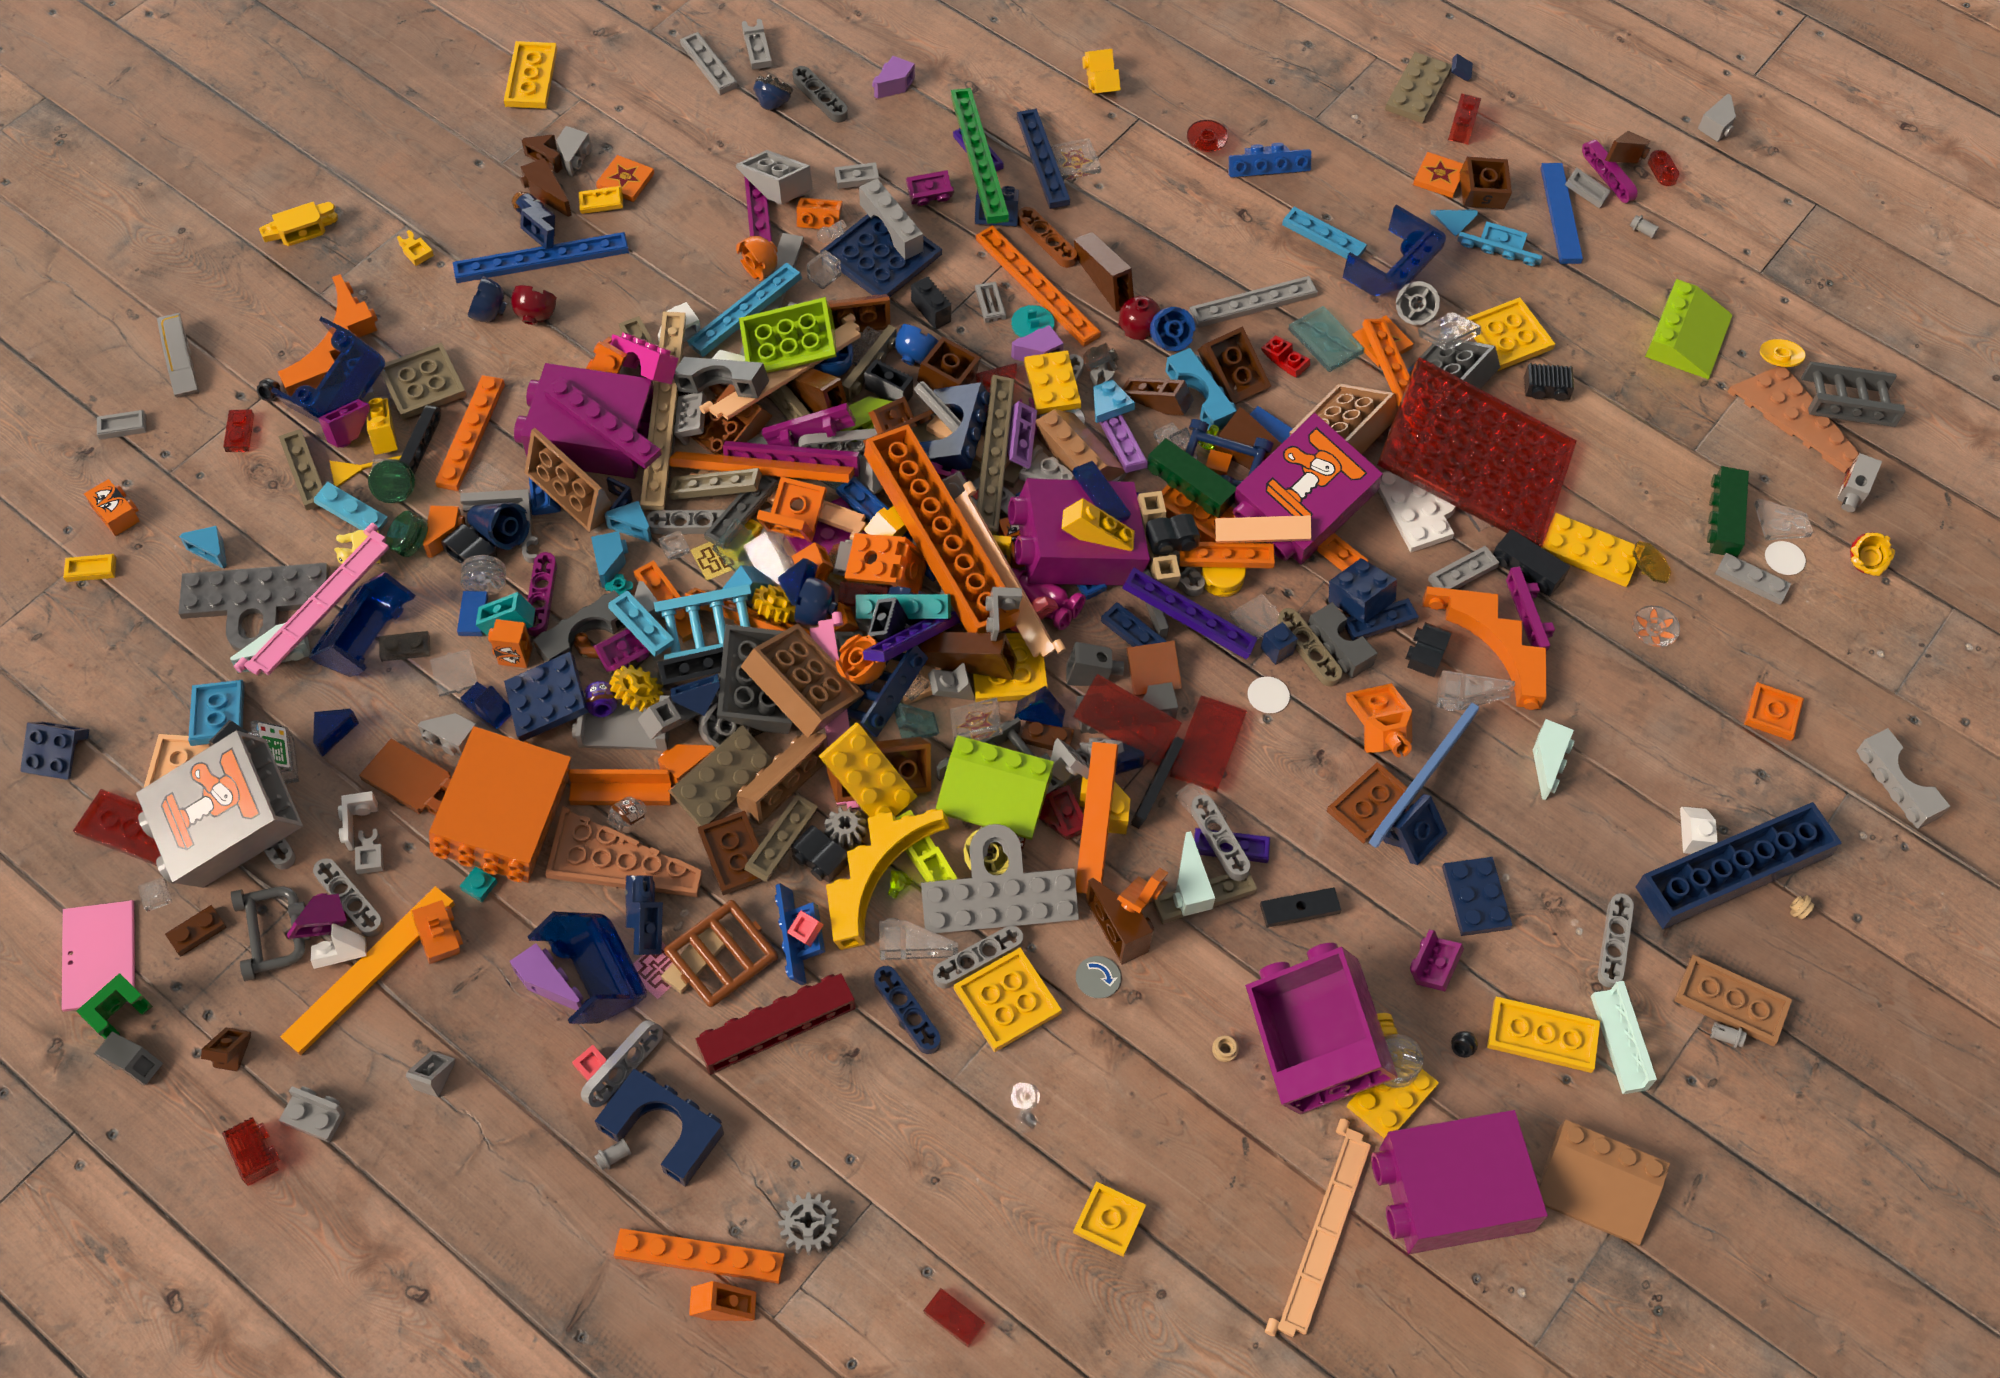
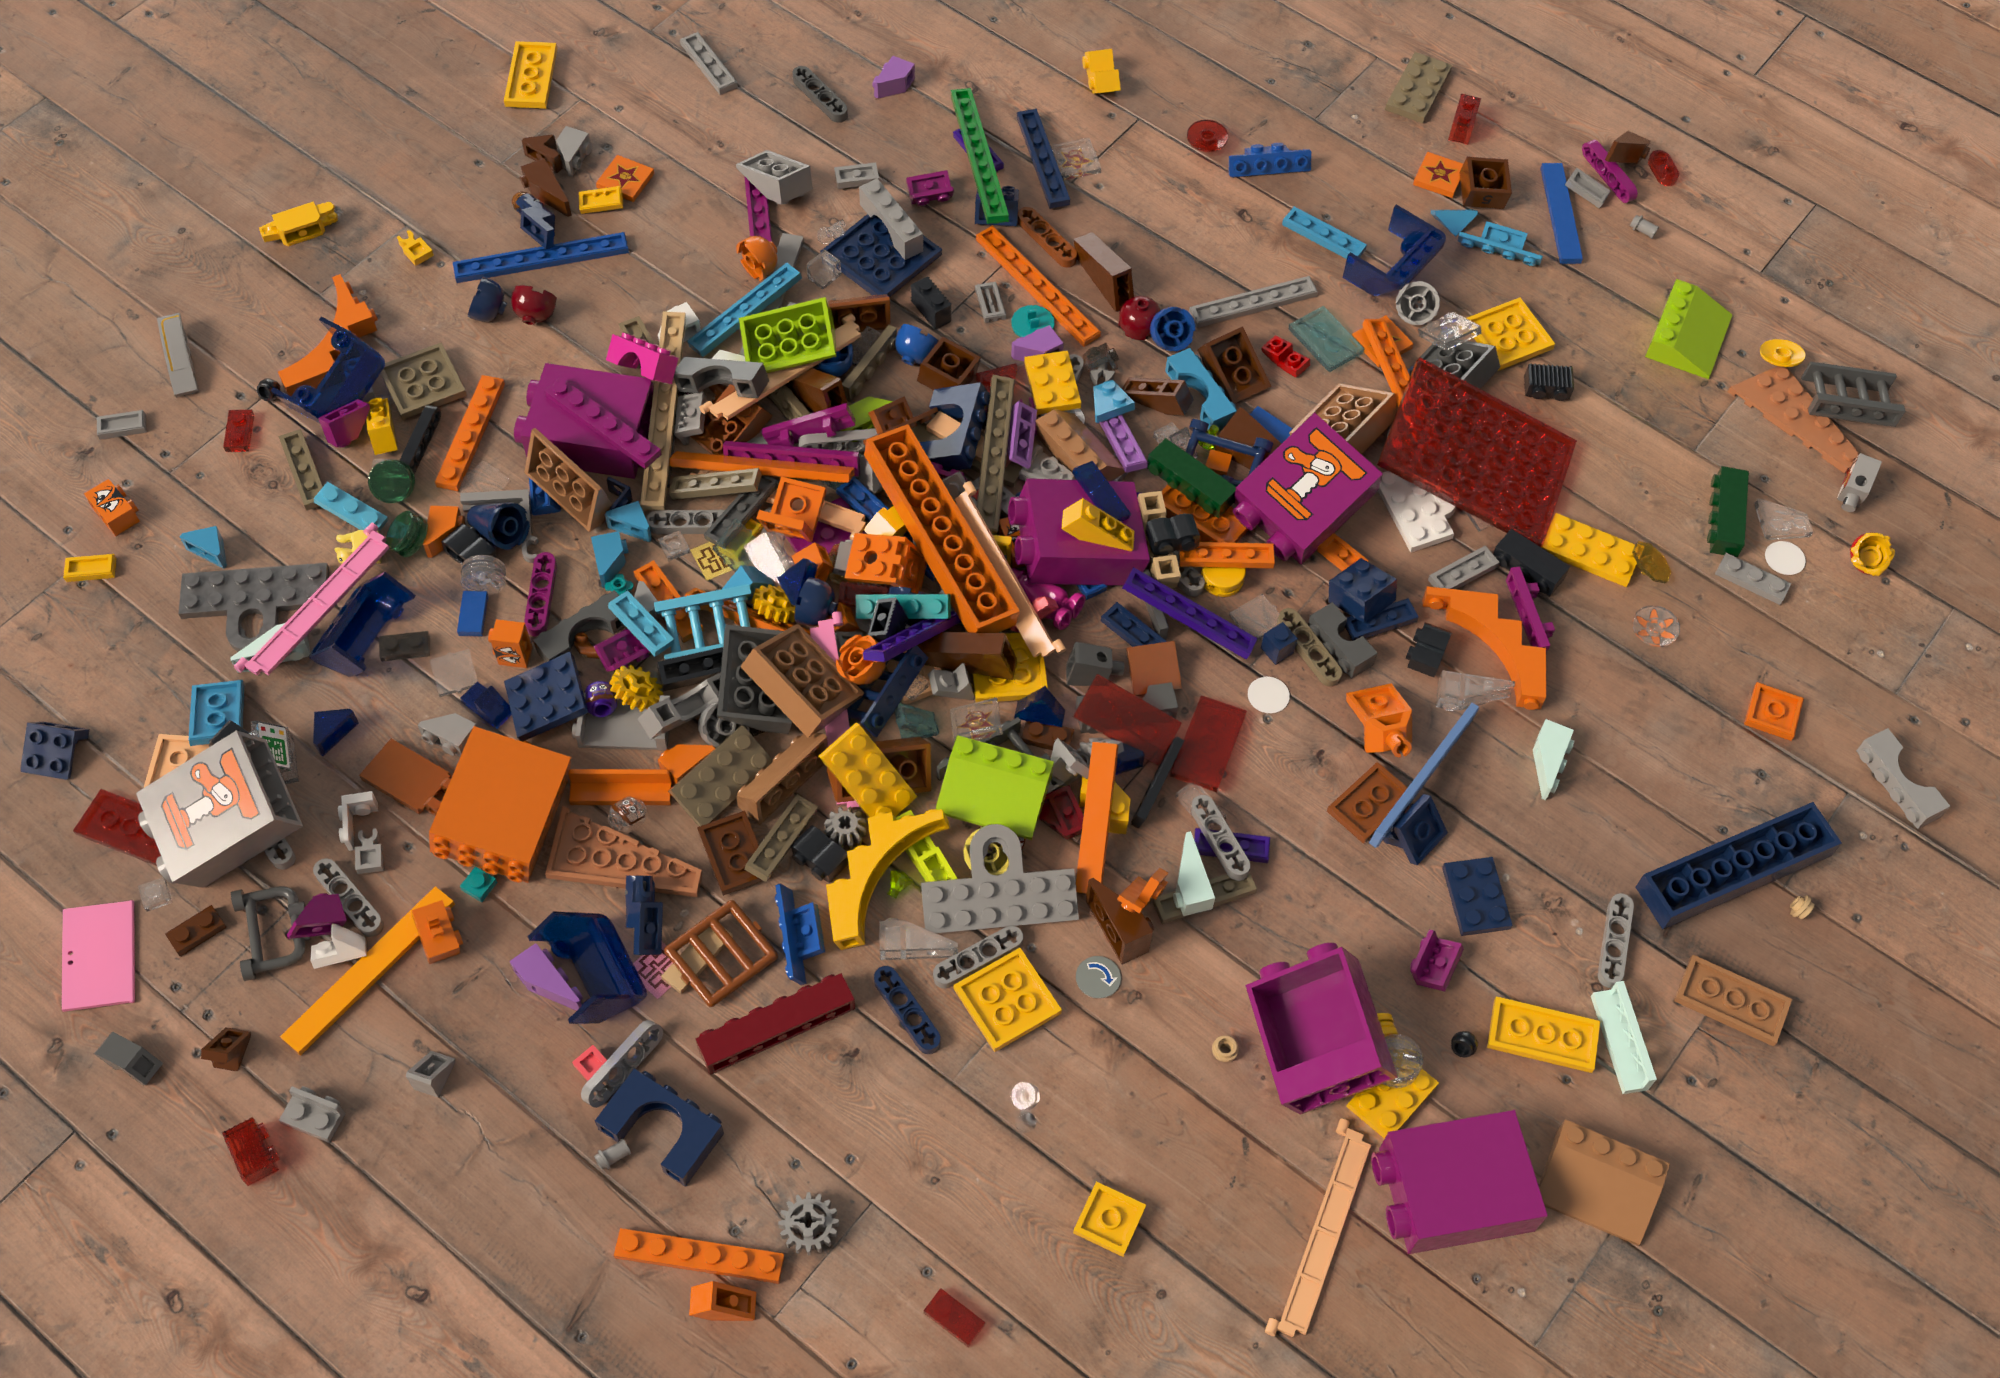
(110, 1000): green panel -> none
(344, 471): yellow piece -> none
(509, 608): teal brick -> none
(607, 357): orange bracket -> none
(697, 694): dark blue slope -> none
(756, 45): light grey plate -> none
(771, 92): dark blue hair -> none
(805, 928): coral plate -> none
(818, 212): orange bracket -> none
(888, 382): black brick -> none
(937, 406): light grey axle -> none
(1002, 598): light grey bracket -> none
(1263, 529): light nougat tile -> none
(1314, 905): black tile -> none
(1462, 67): dark blue tile -> none
(1697, 829): white slope -> none
(1719, 119): light grey slope -> none
(1728, 1034): light grey pin -> none

